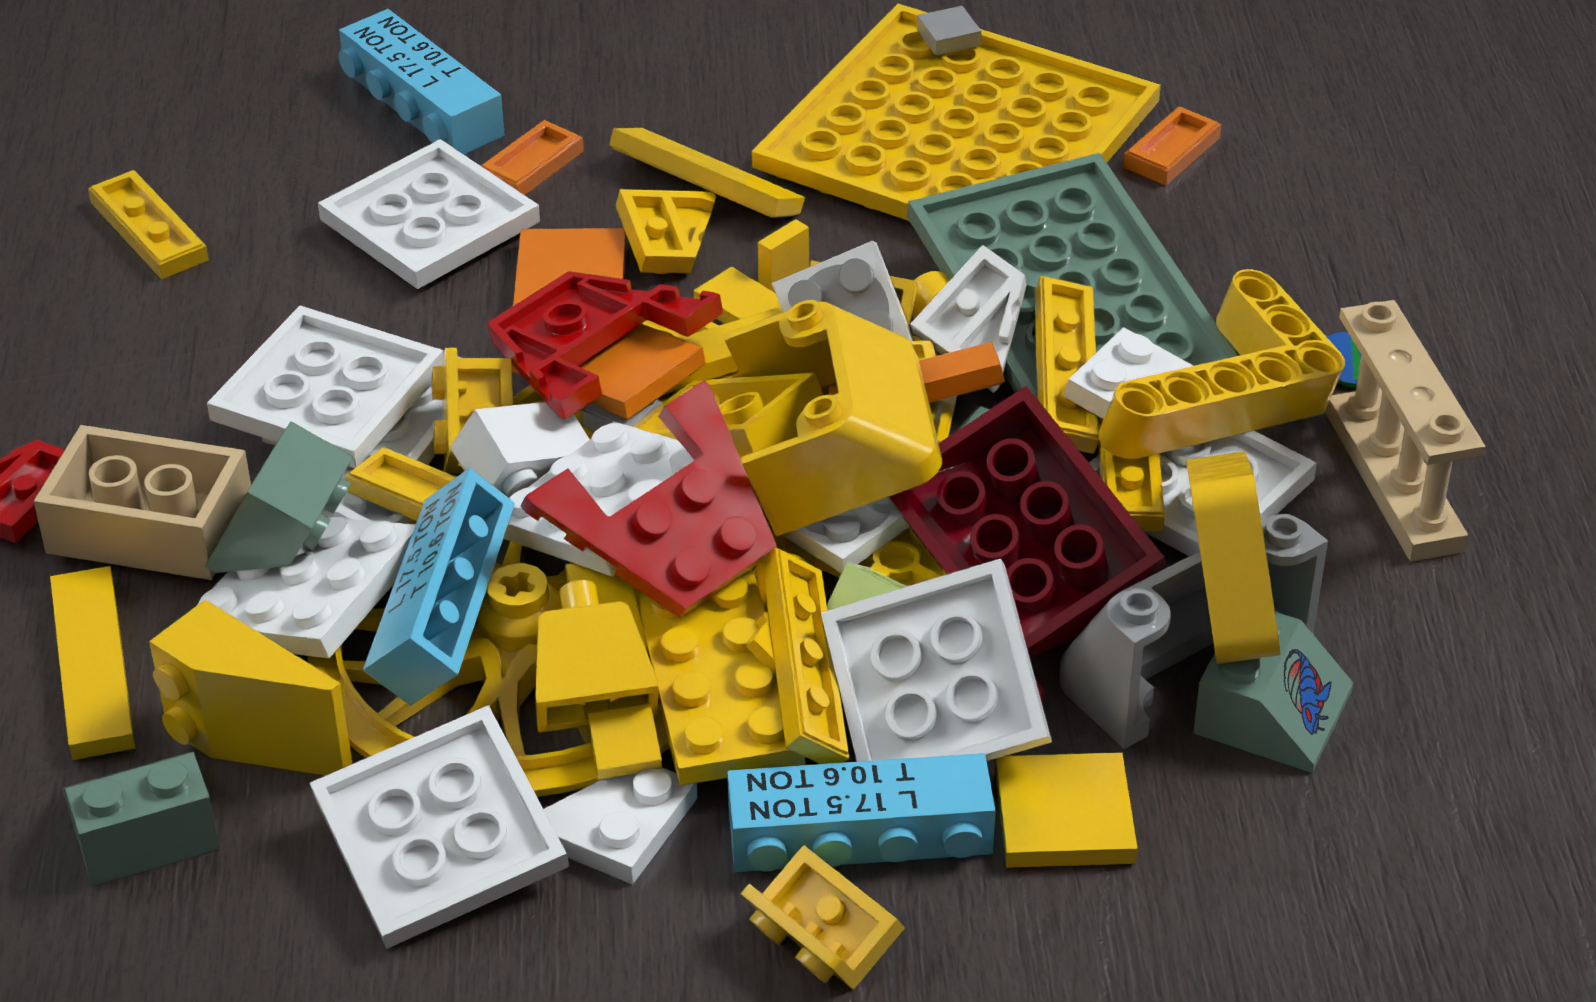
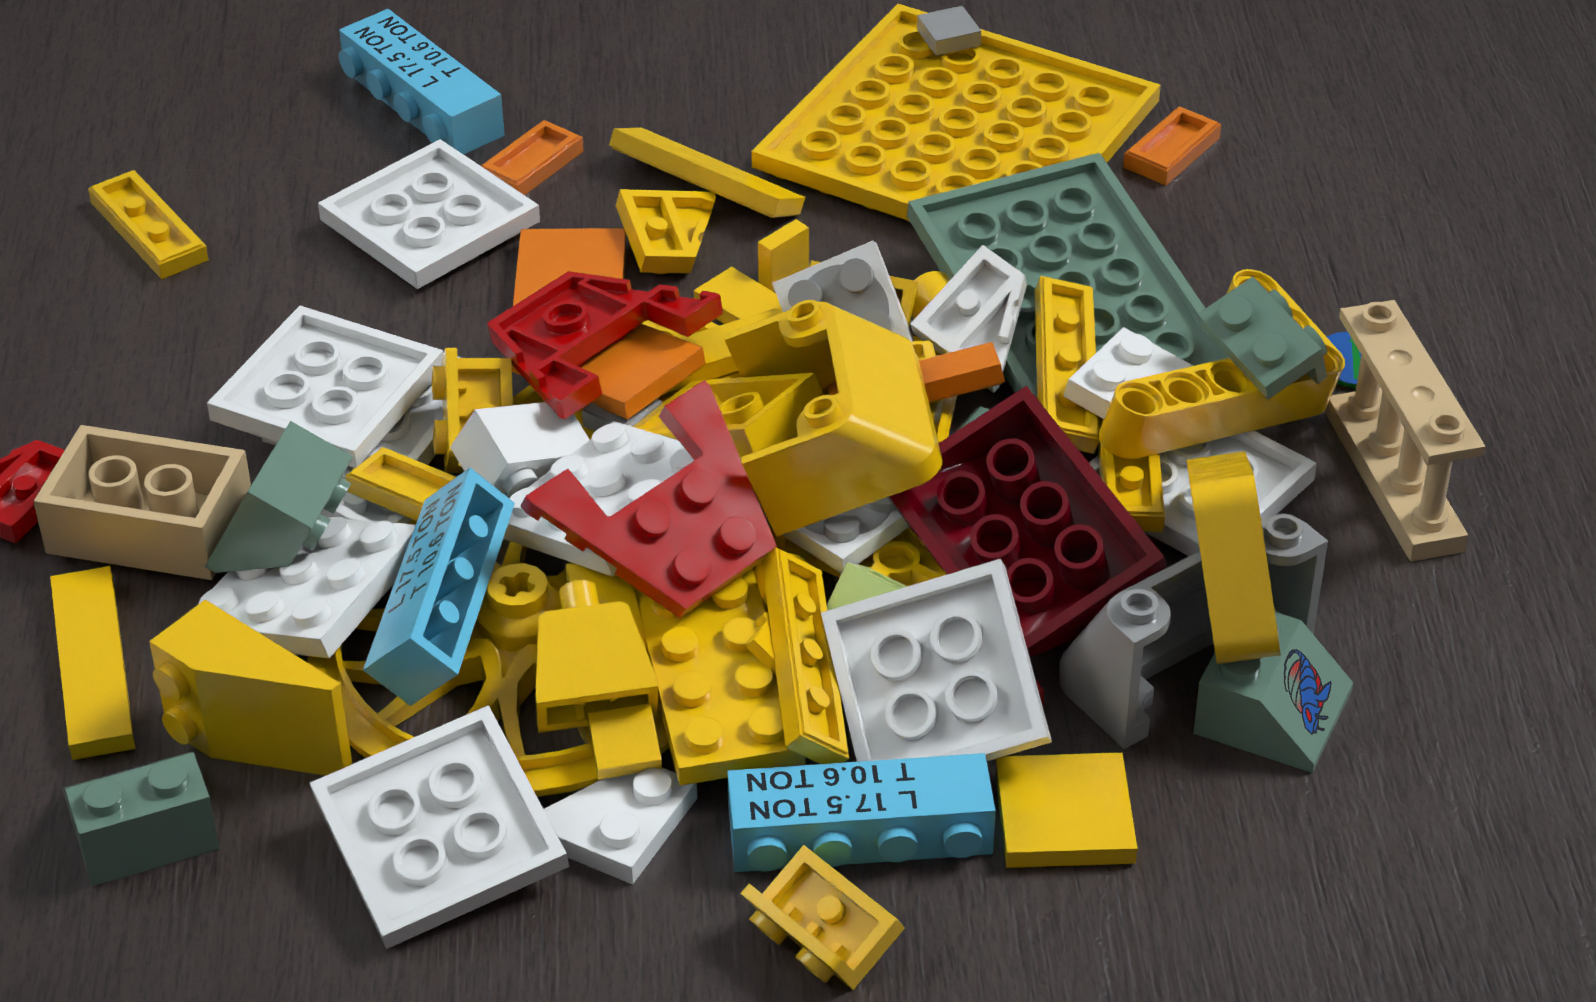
(1263, 338): none -> sand green bracket

